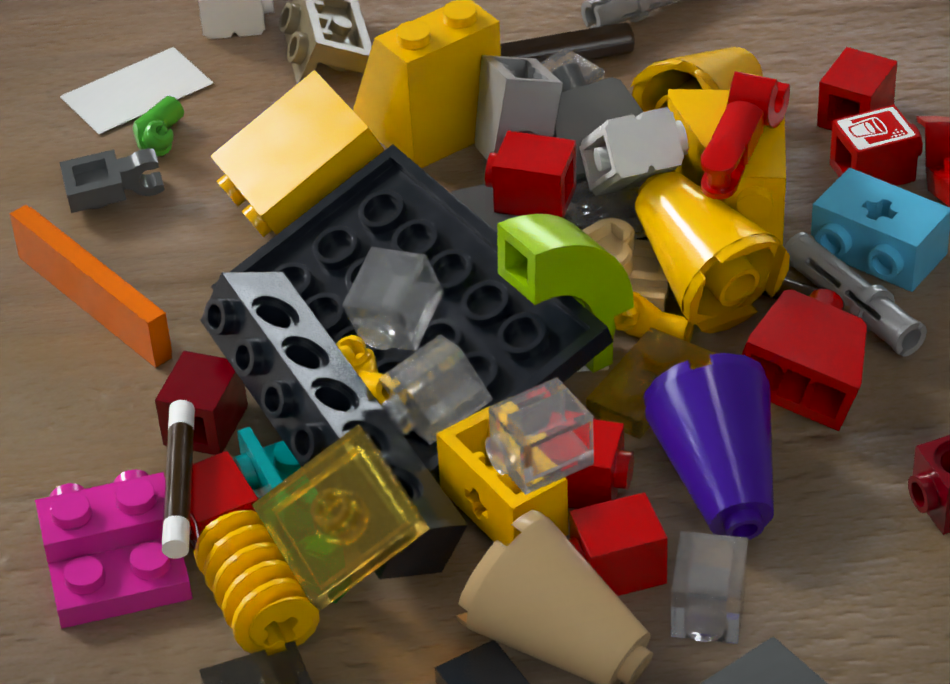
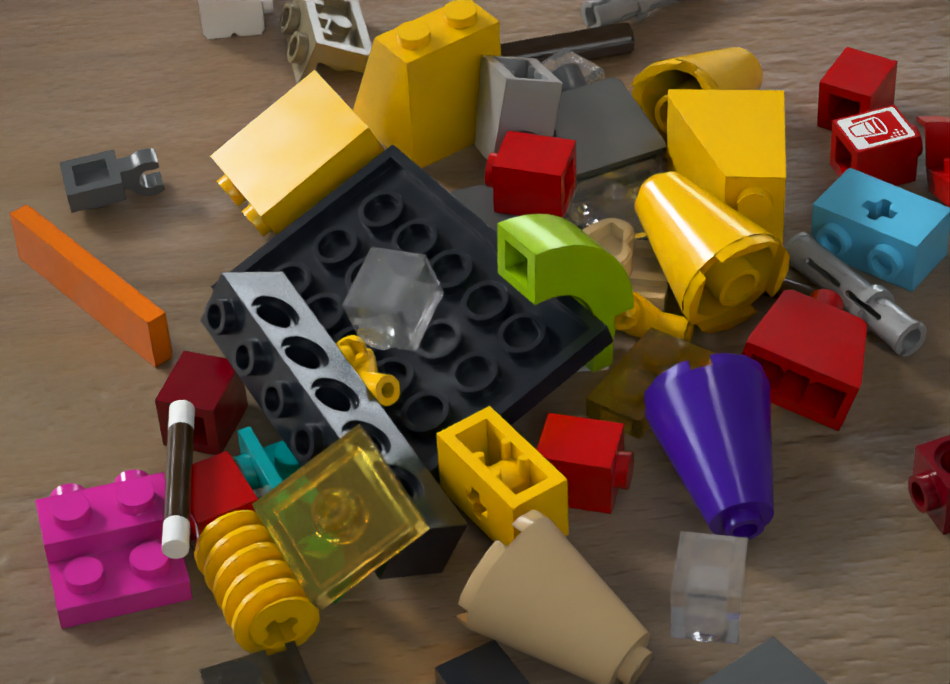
(135, 89): white sticker -> none
(152, 127): bright green arm -> none
(433, 390): clear brick -> none
(540, 436): clear brick -> none
(622, 542): red brick -> none
(632, 150): white brick -> none
(750, 106): red piece -> none

